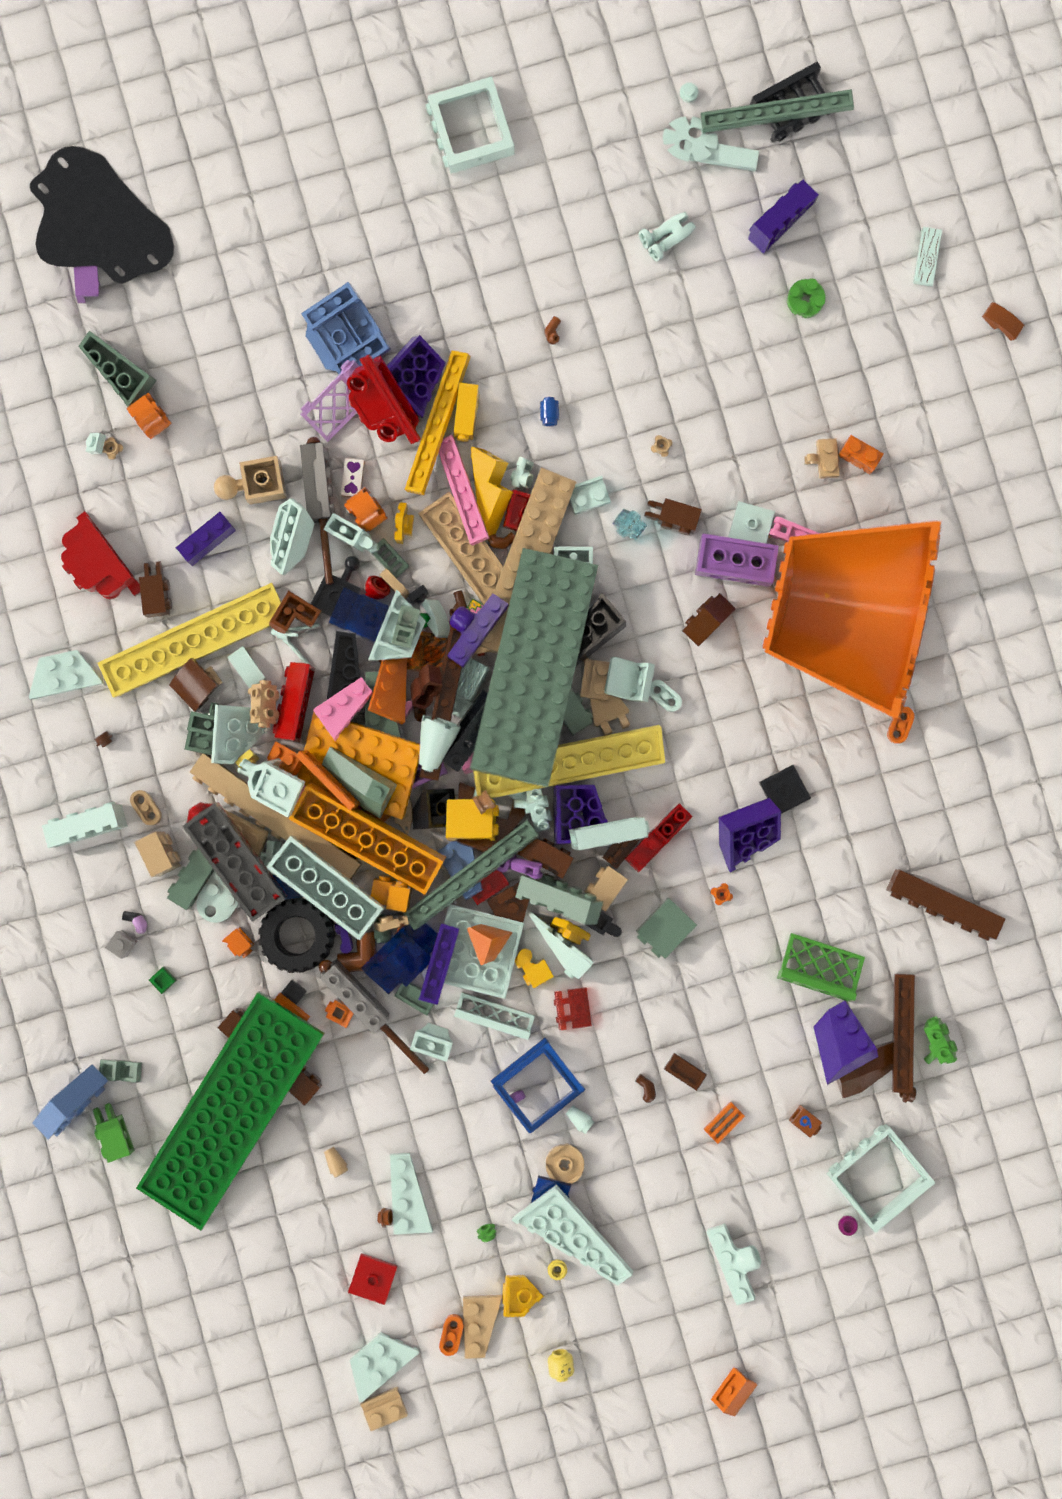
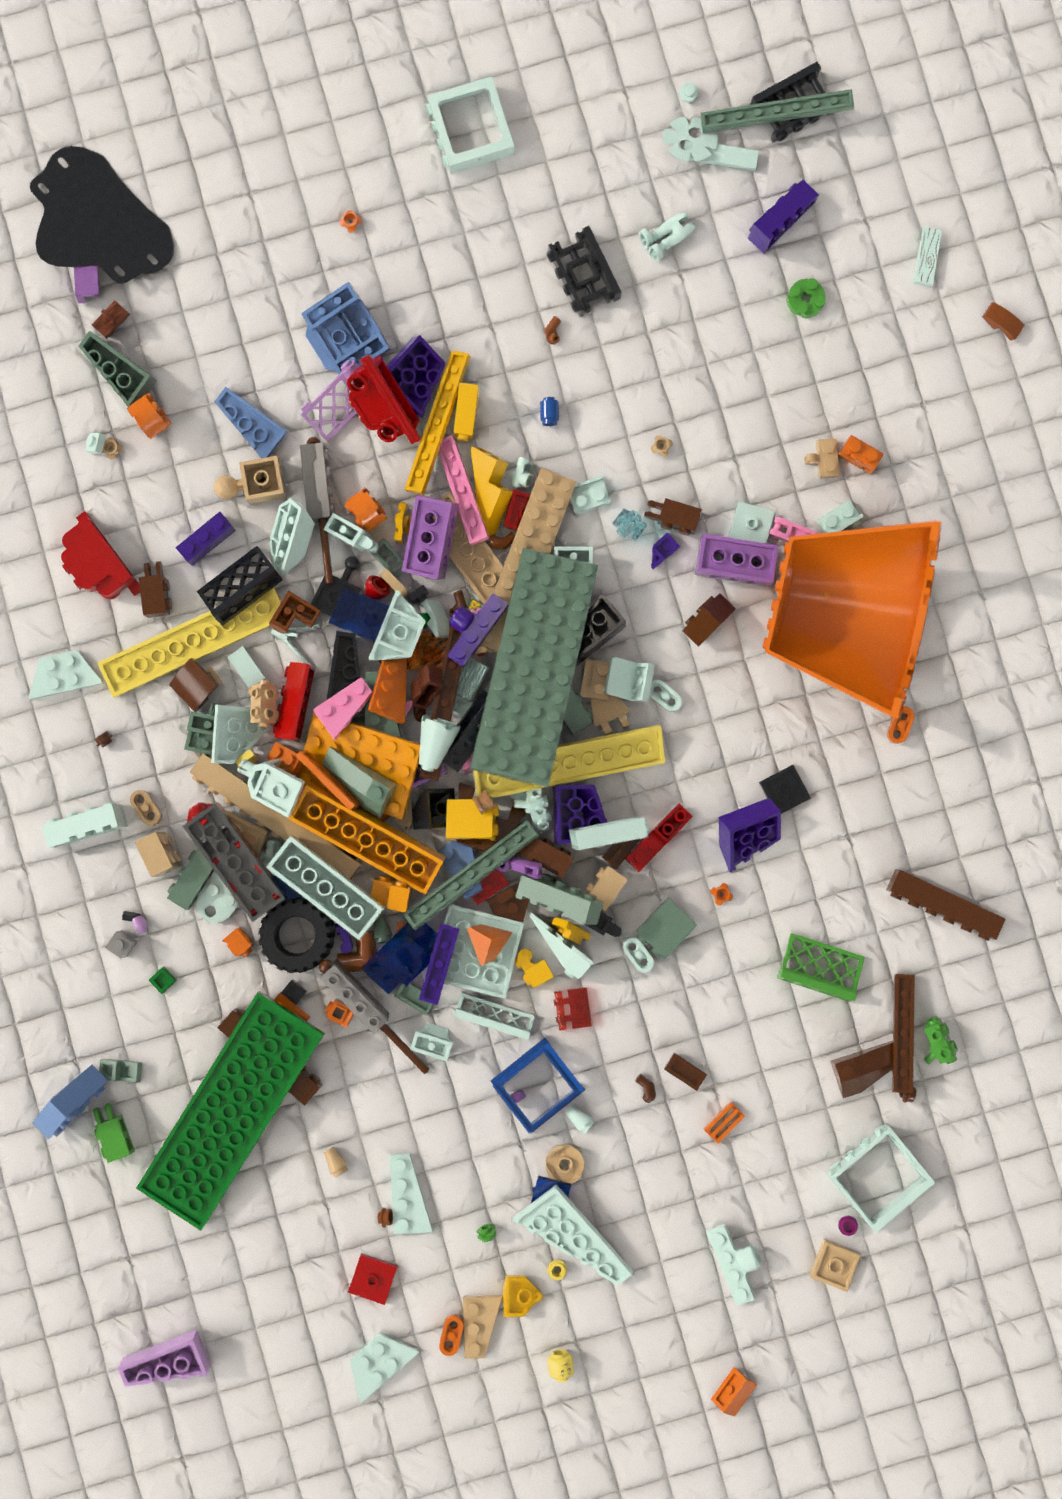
(110, 319): none -> copper hips
(171, 1359): none -> lavender wedge
(246, 593): none -> black fence
(254, 426): none -> medium blue wing
(350, 215): none -> orange plate
(352, 477): tile -> none
(384, 1409): tan plate -> none
(388, 922): tan plate -> none
(405, 626): sand green slope -> none
(418, 538): none -> medium lavender brick
(597, 266): none -> black fence
(637, 954): none -> light aqua plate
(663, 549): none -> dark purple slope
(805, 1121): dark orange brick -> none
(835, 1265): none -> tan tile
(840, 518): none -> light aqua bracket
(842, 1042): dark purple wedge -> none

